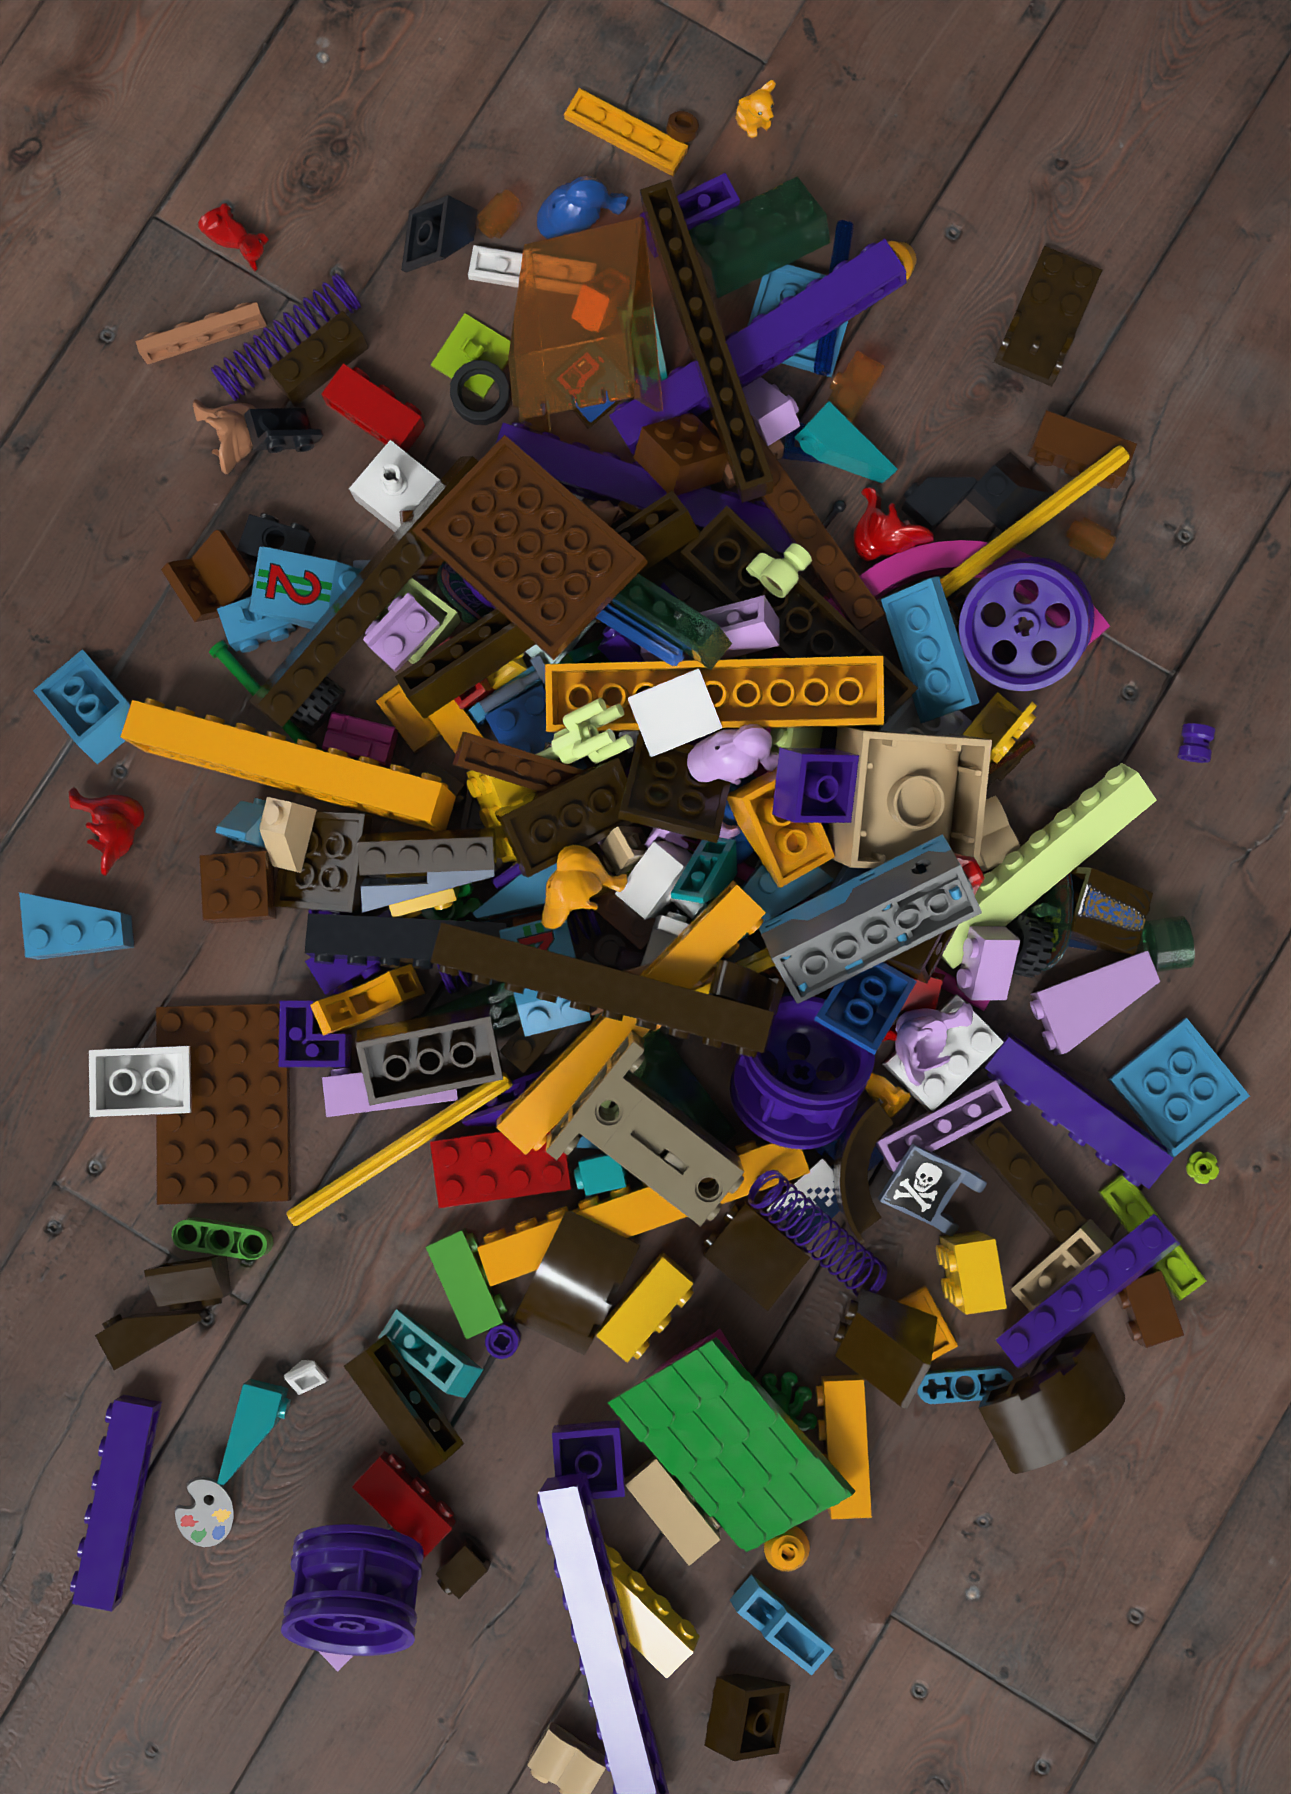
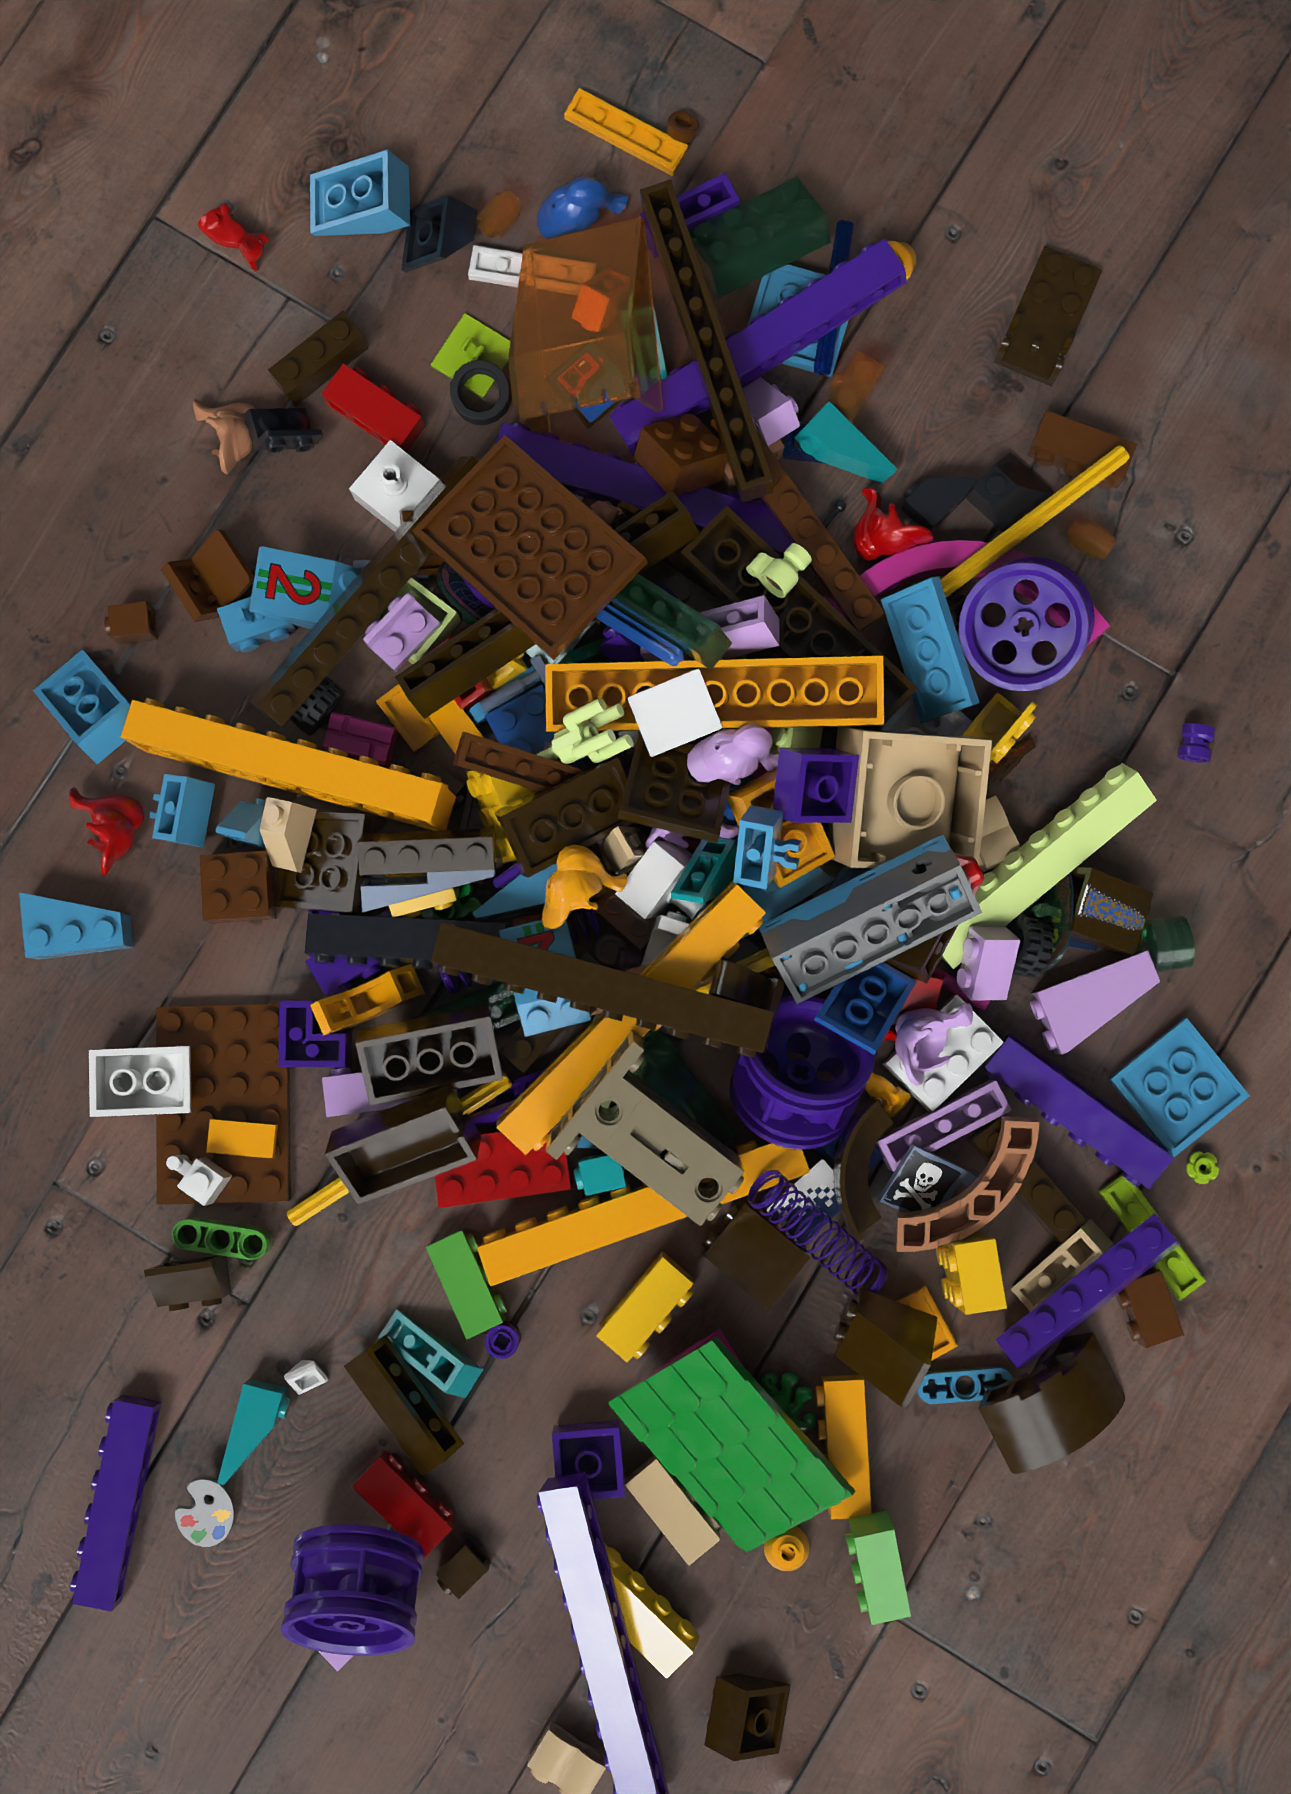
(131, 623): none -> reddish brown brick
(138, 1333): dark brown slope -> none
(183, 810): none -> dark azure brick
(194, 335): nougat plate -> none
(201, 1179): none -> white brick
(220, 651): green bar -> none
(242, 1138): none -> light orange tile
(264, 529): black brick -> none
(343, 292): dark purple piece -> none
(361, 196): none -> dark azure slope
(403, 1145): none -> dark brown piece
(574, 1281): dark brown panel -> none
(756, 110): light orange animal -> none
(761, 847): none -> dark azure brick
(781, 1624): dark azure slope -> none
(877, 1567): none -> bright green brick
(978, 1202): none -> nougat brick

